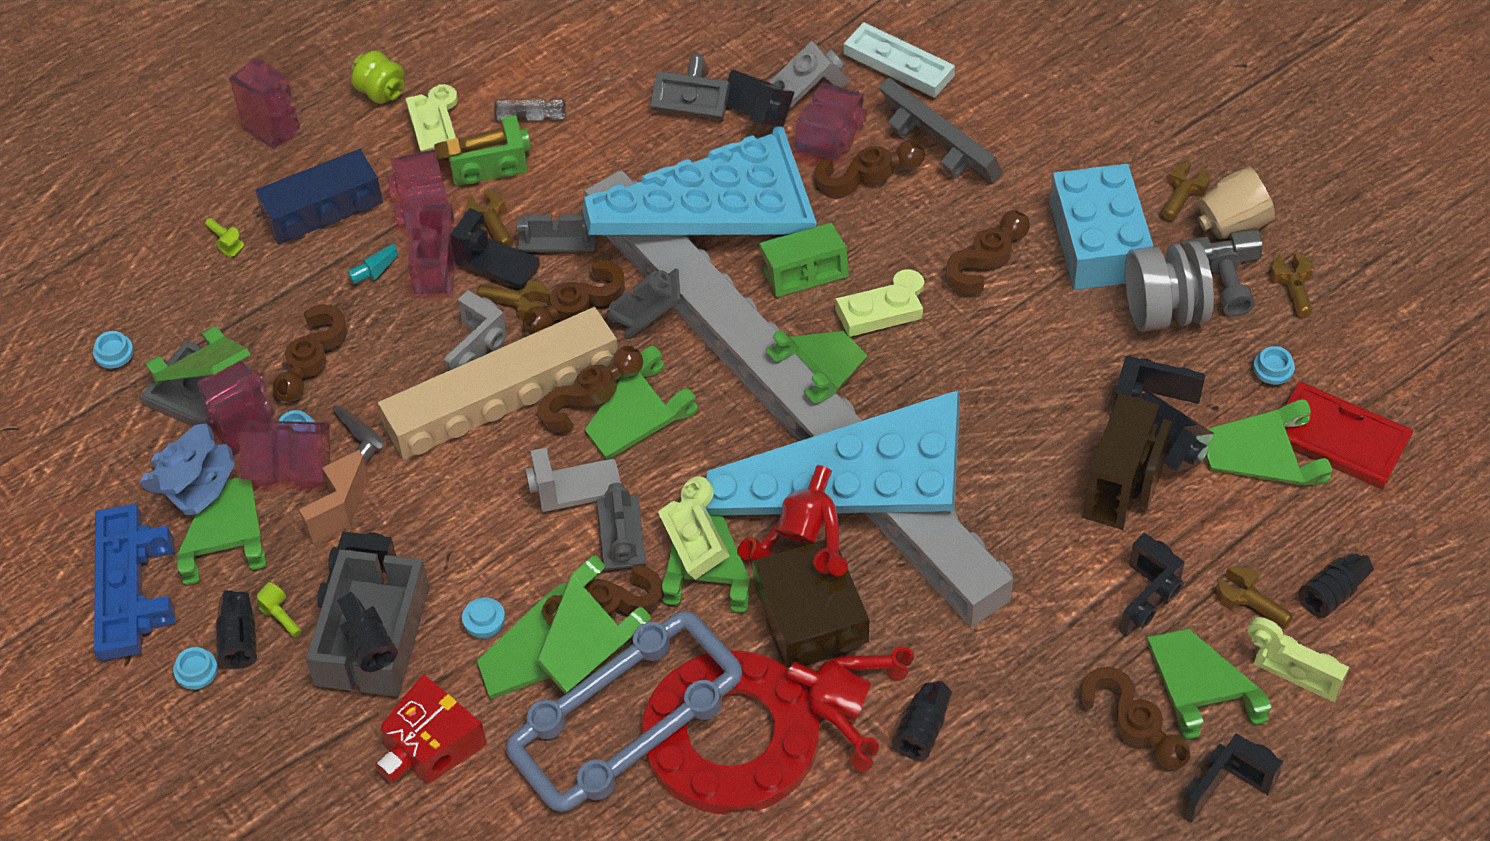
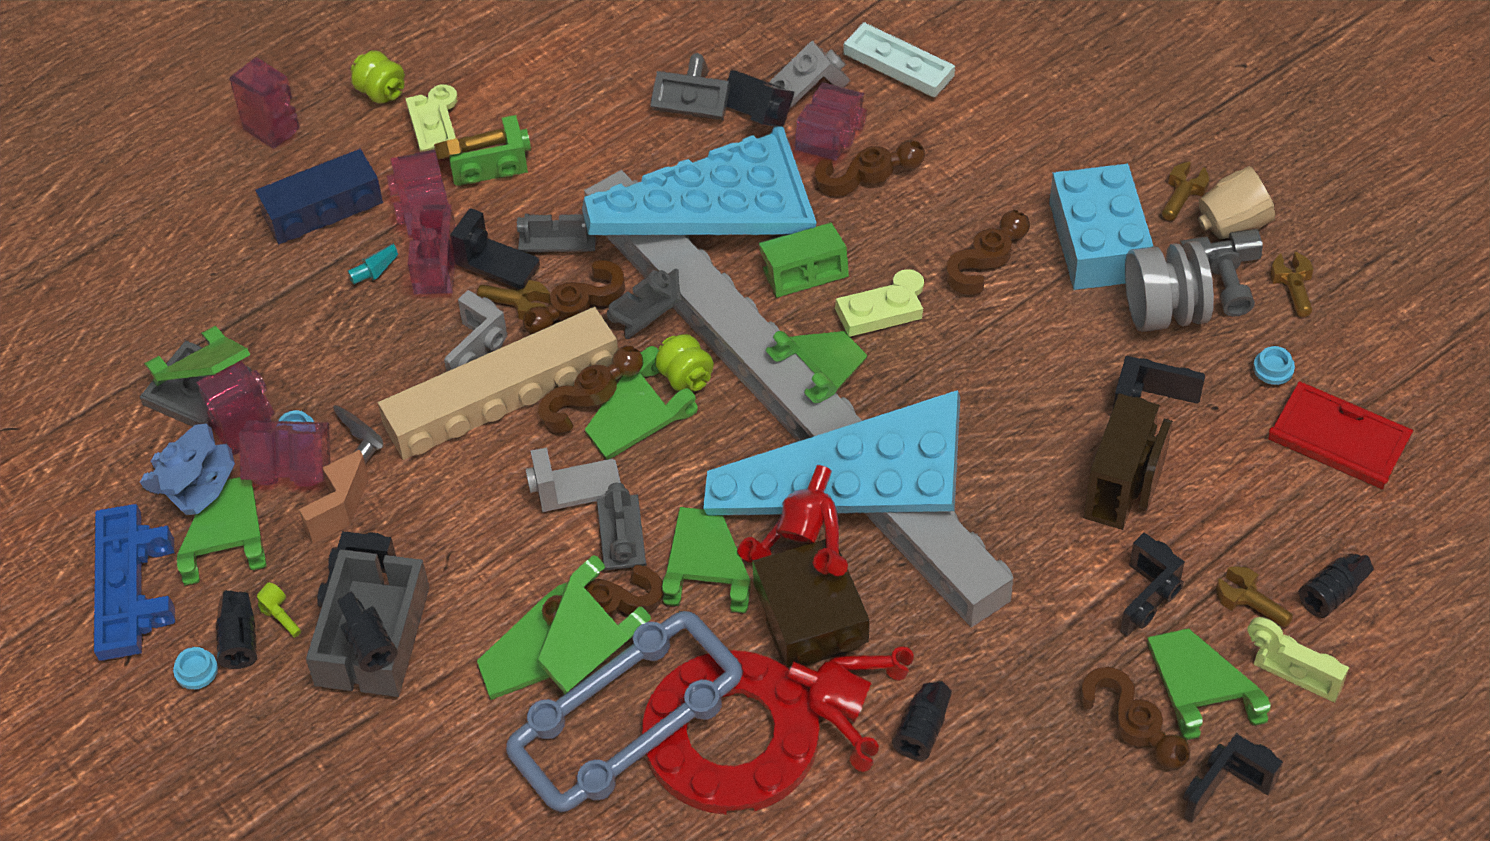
(112, 349): medium azure plate -> none
(228, 241): lime hand -> none
(307, 354): reddish brown piece -> none
(428, 734): red torso -> none
(483, 618): medium azure plate -> none
(491, 216): pearl gold bar -> none
(531, 109): clear smoke axle -> none
(684, 363): none -> lime piece
(693, 528): yellowish green hinge -> none
(962, 149): dark grey hinge -> none
(1187, 437): black bracket -> none
(1262, 448): bright green flag -> none

